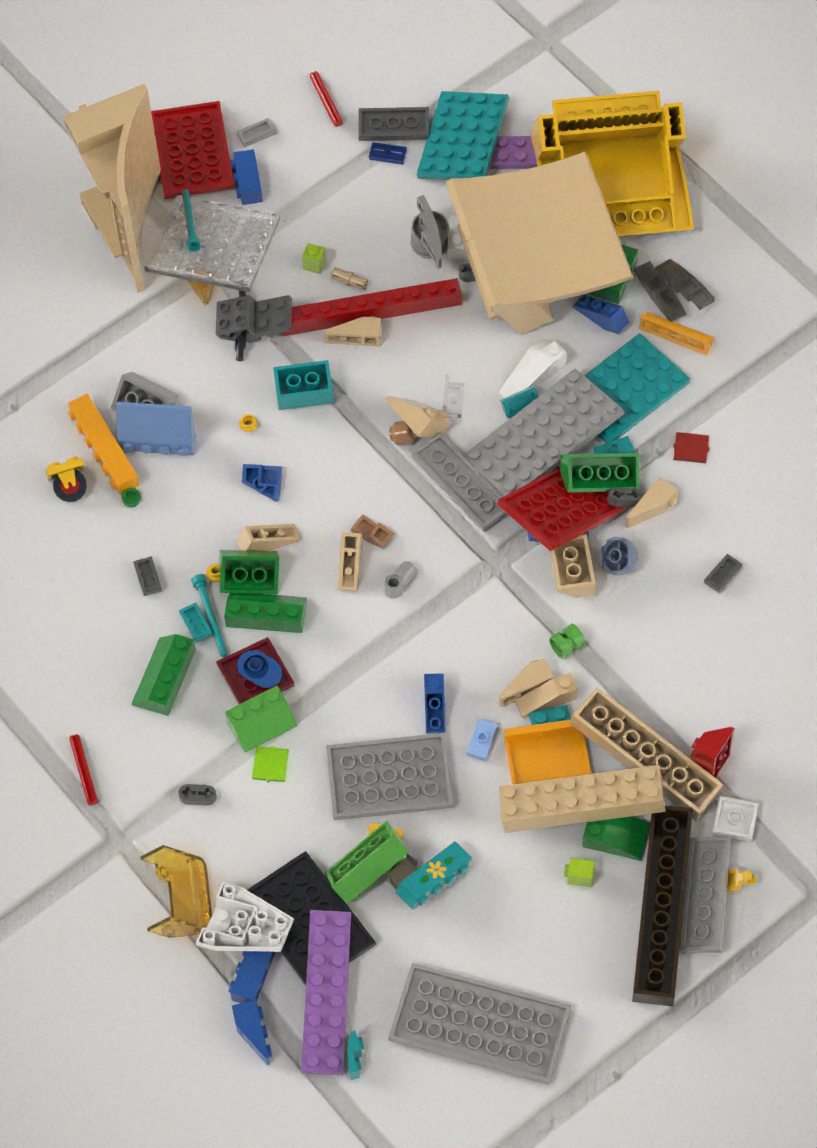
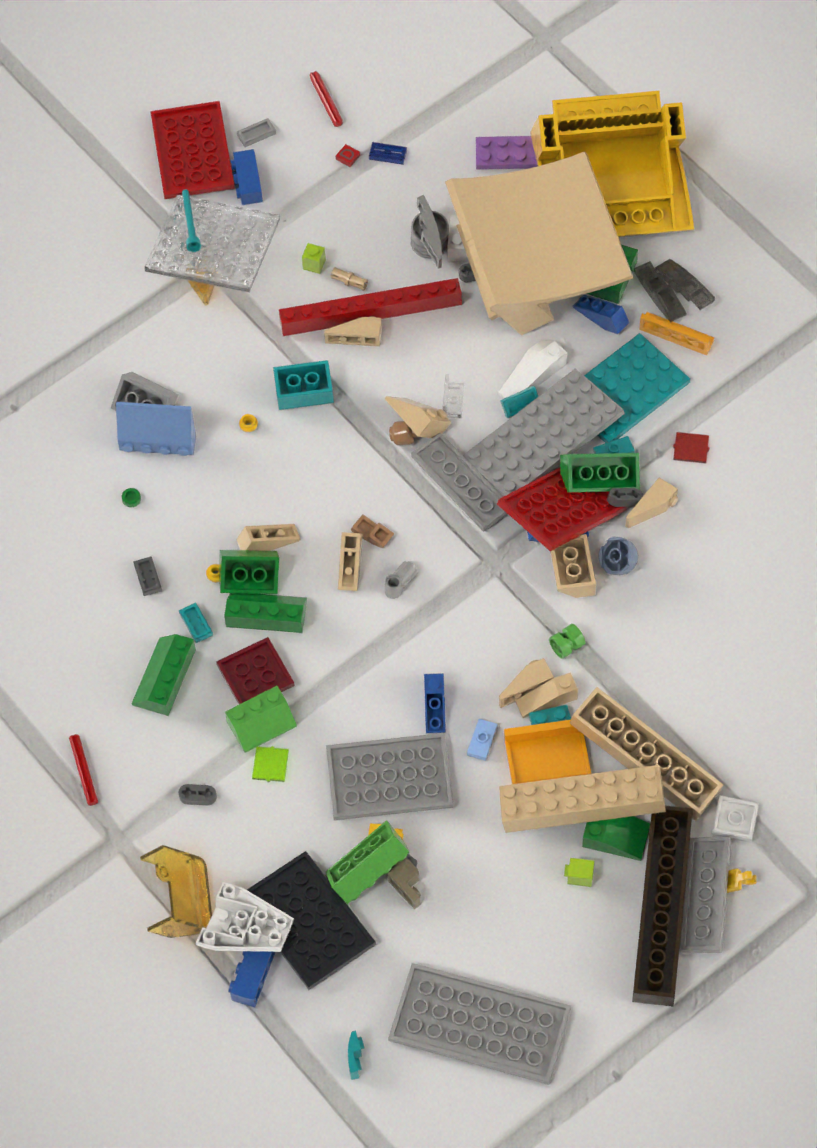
(68, 481): plate -> none
(103, 444): light orange brick -> none
(123, 159): tan slope -> none
(200, 583): teal piece -> none
(248, 320): dark grey piece -> none
(248, 1025): blue slope -> none
(259, 668): blue piece -> none
(263, 479): blue slope -> none
(326, 993): medium lavender plate -> none
(347, 155): none -> red tile
(393, 123): dark grey plate -> none
(434, 875): teal brick -> none
(463, 135): teal plate -> none
(713, 749): red slope -> none
(723, 573): dark grey plate -> none

